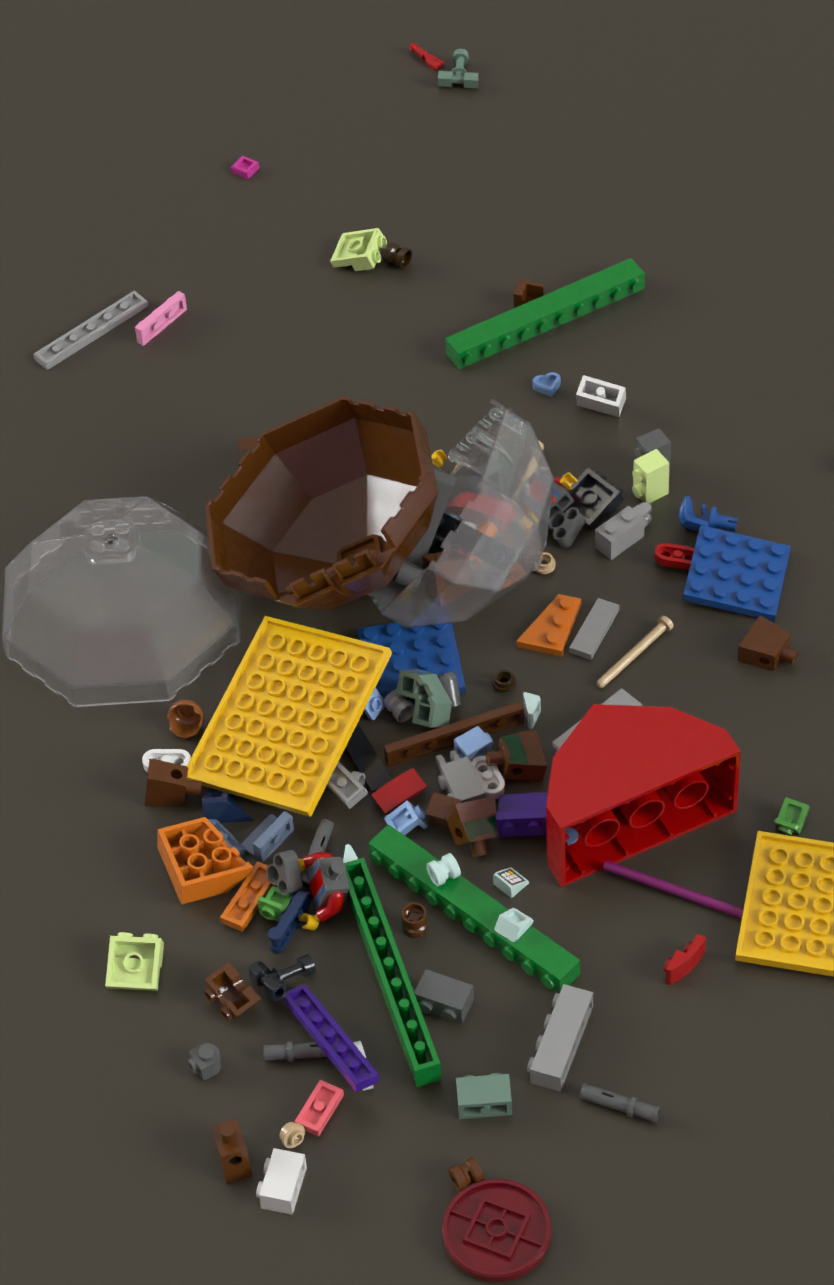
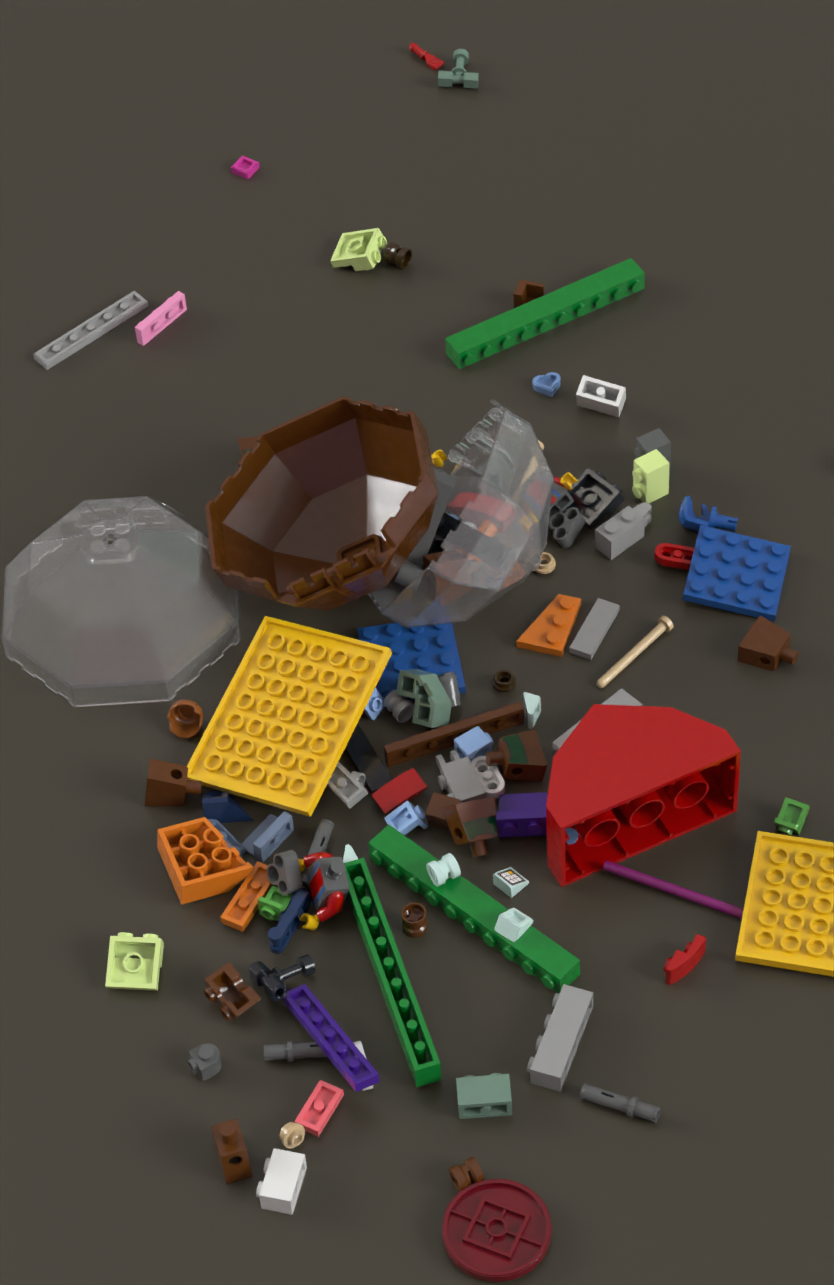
(175, 756): white plate -> none
(444, 996): dark grey brick -> none

